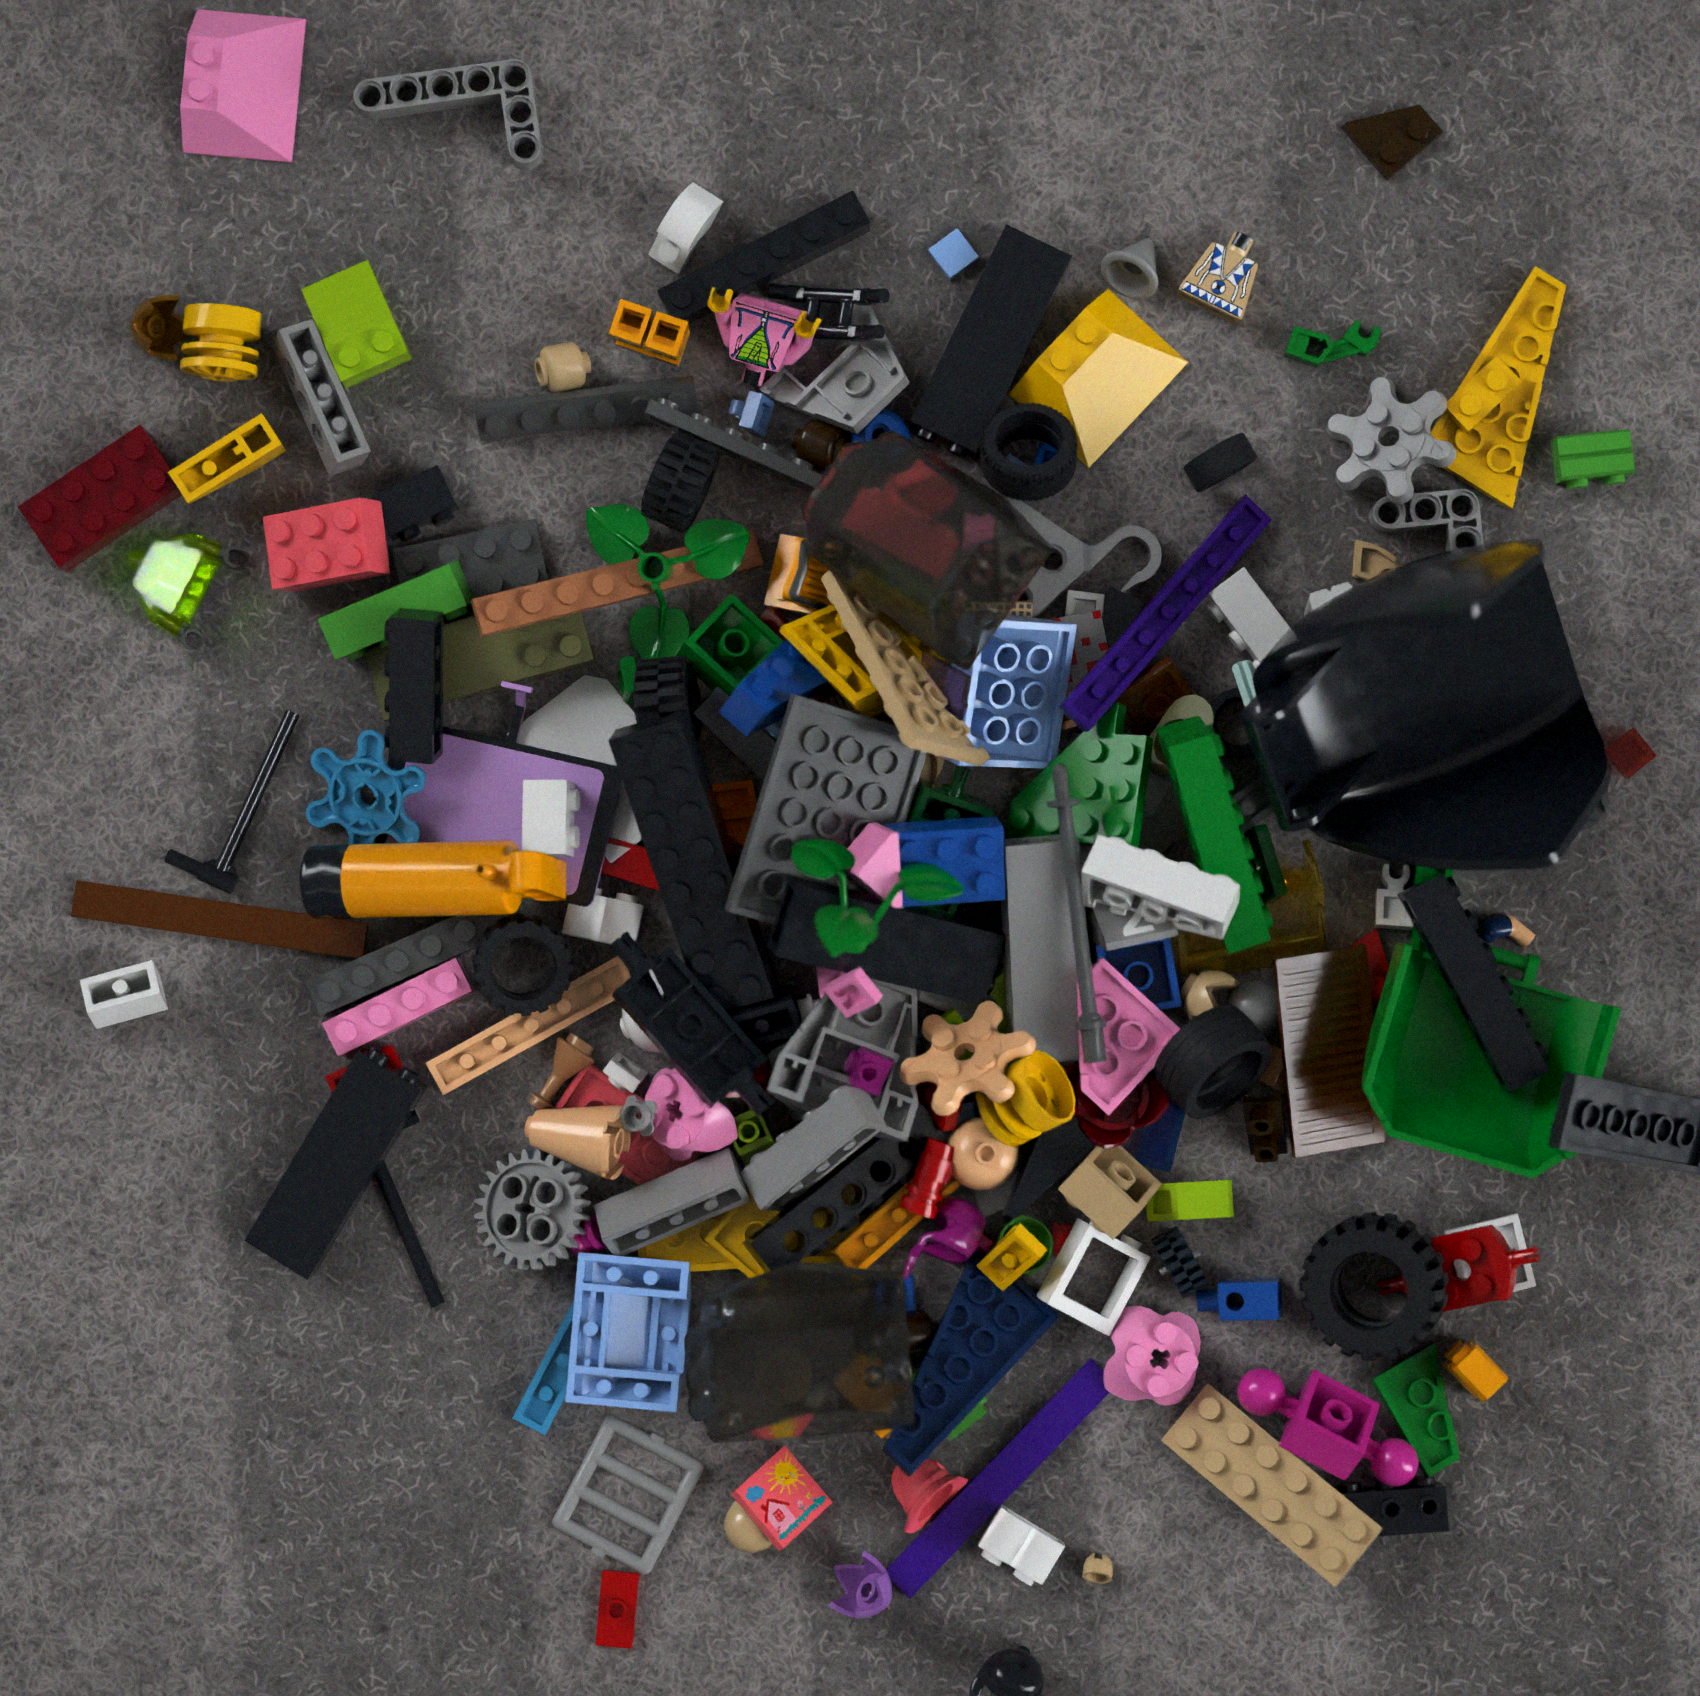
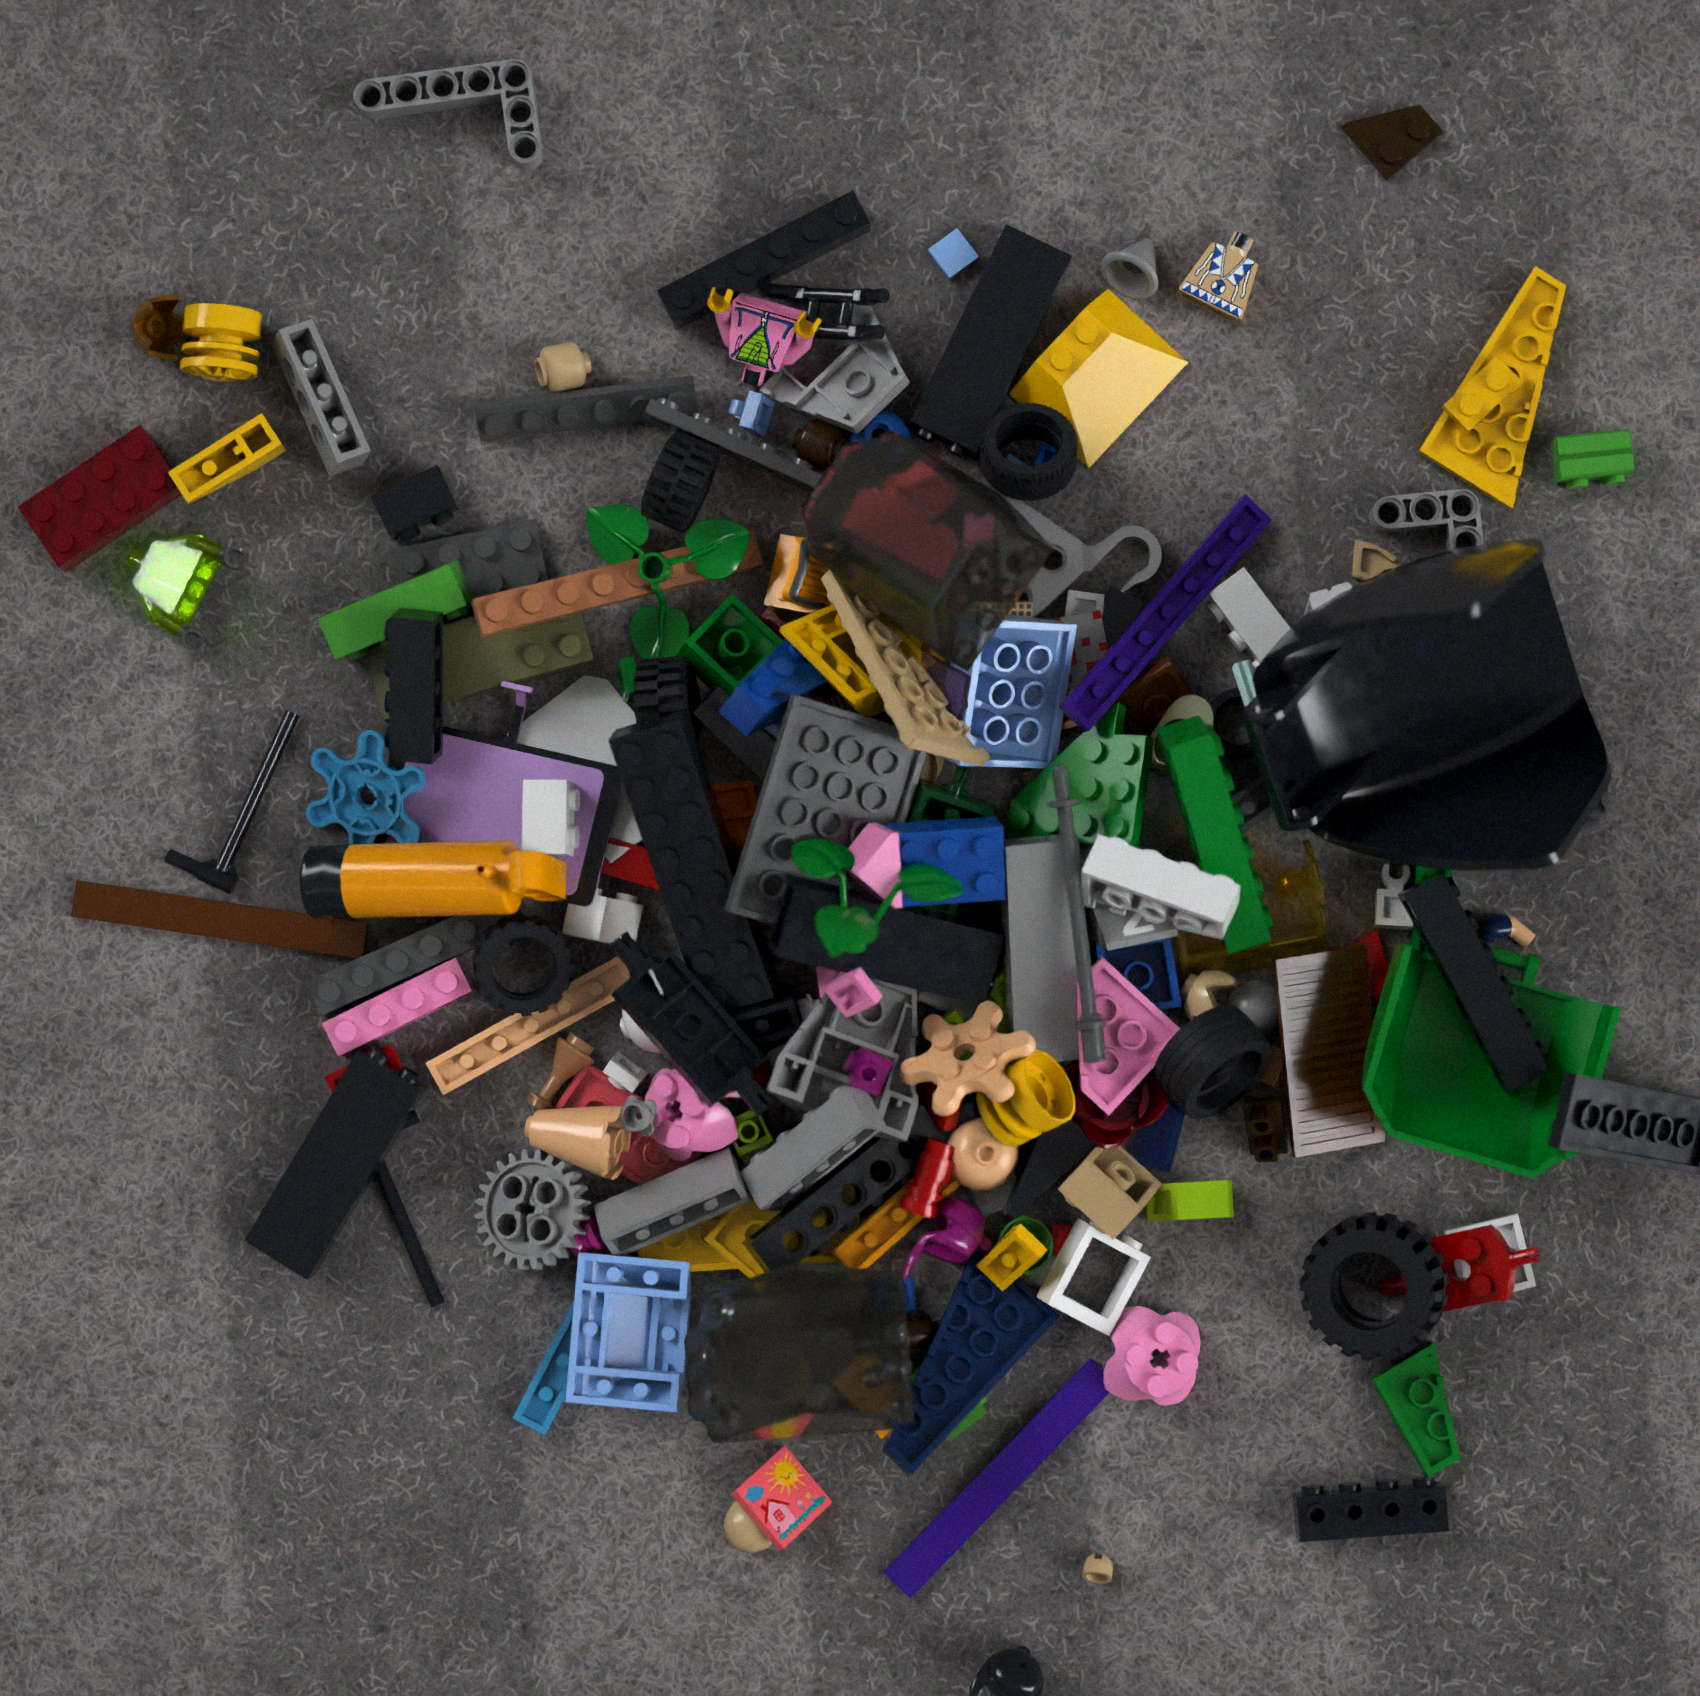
(123, 994): white brick -> none
(242, 85): bright pink slope -> none
(326, 545): coral brick -> none
(356, 324): lime slope -> none
(617, 1608): red plate -> none
(651, 336): light orange hips -> none
(658, 1531): light grey bar -> none
(683, 227): white brick -> none
(865, 1587): medium lavender piece -> none
(925, 1492): coral piece -> none
(1020, 1545): white brick -> none
(1180, 1262): black wheel -> none
(1220, 462): black tyre -> none
(1260, 1296): blue torso -> none
(1266, 864): dark green plate -> none
(1272, 1485): tan plate -> none
(1328, 1425): dark pink brick -> none
(1348, 346): green piece -> none
(1398, 461): light grey plate -> none
(1474, 1369): light orange brick -> none
(1629, 753): clear red plate -> none

